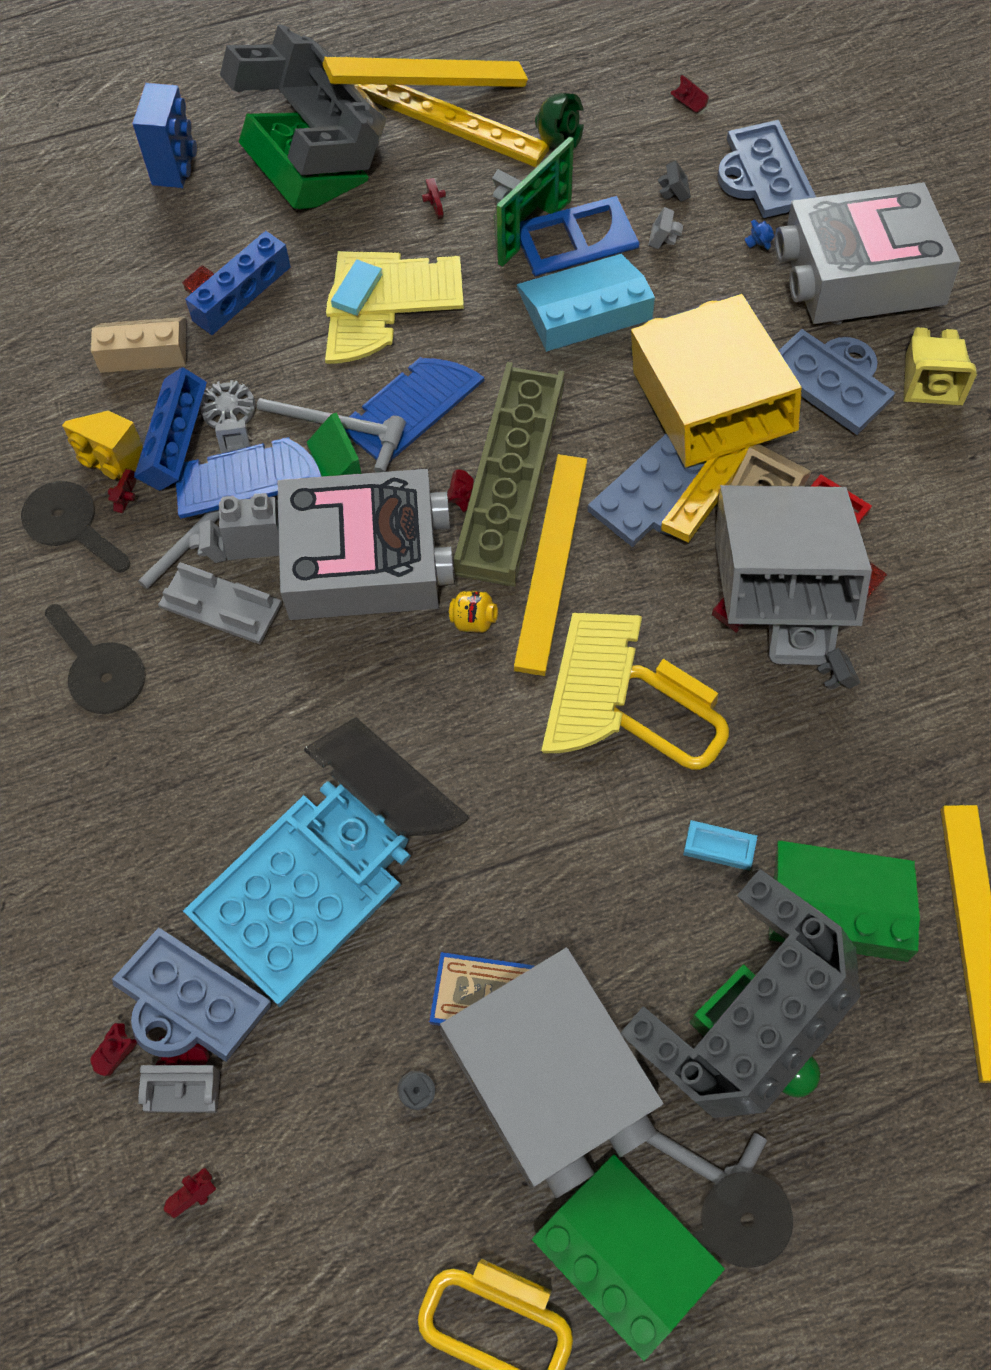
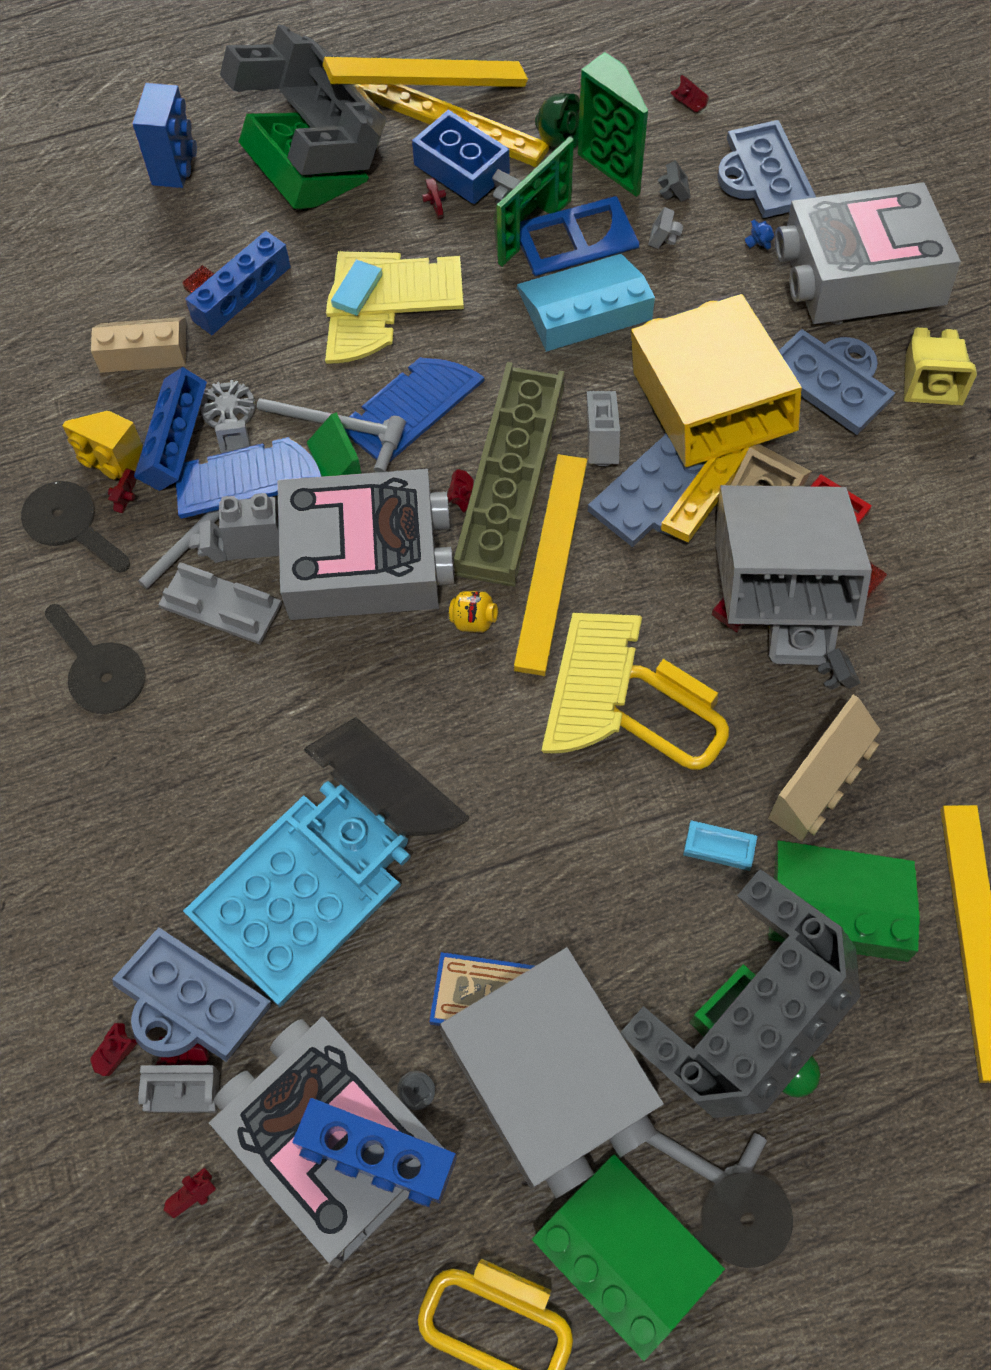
(264, 1115): none -> brick
(322, 1120): none -> blue brick
(460, 156): none -> blue brick
(603, 428): none -> light grey slope
(612, 122): none -> green slope
(826, 770): none -> tan slope

